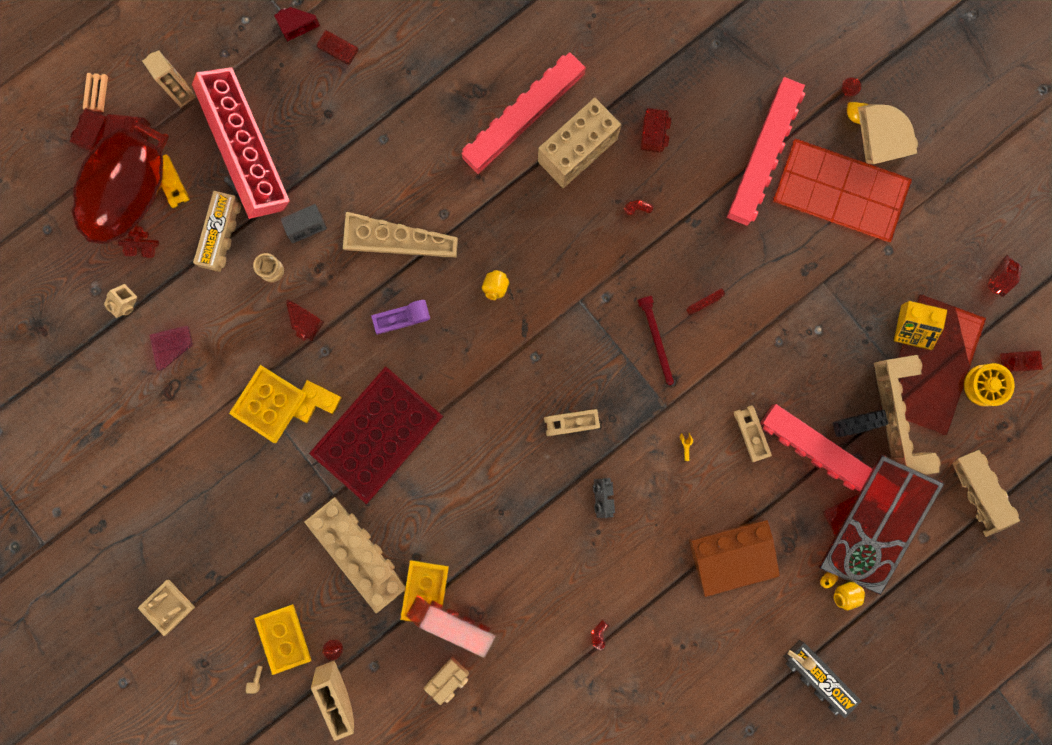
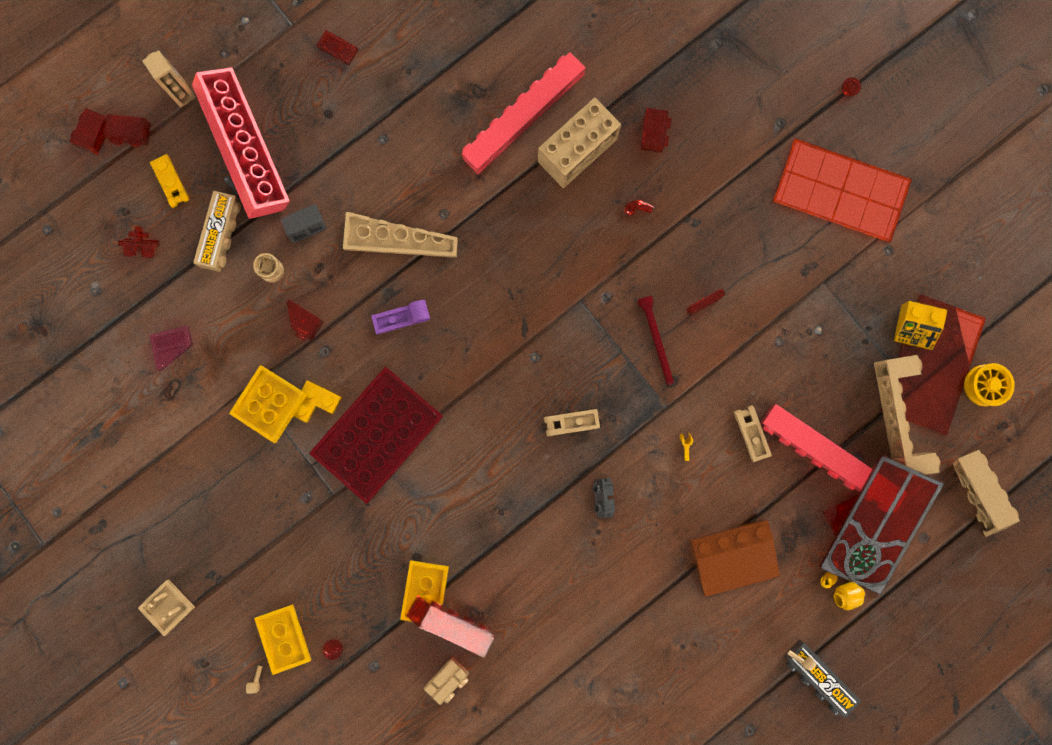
(94, 91): light nougat tile -> none
(118, 183): clear red windscreen -> none
(120, 301): tan brick -> none
(295, 22): dark red slope -> none
(333, 700): tan brick -> none
(356, 554): tan plate -> none
(495, 284): yellow head -> none
(597, 636): clear red arm -> none
(765, 151): coral brick -> none
(852, 111): yellow piece -> none
(860, 423): black tyre -> none
(886, 133): tan brick -> none
(1005, 276): clear red slope -> none
(1022, 361): clear red slope -> none

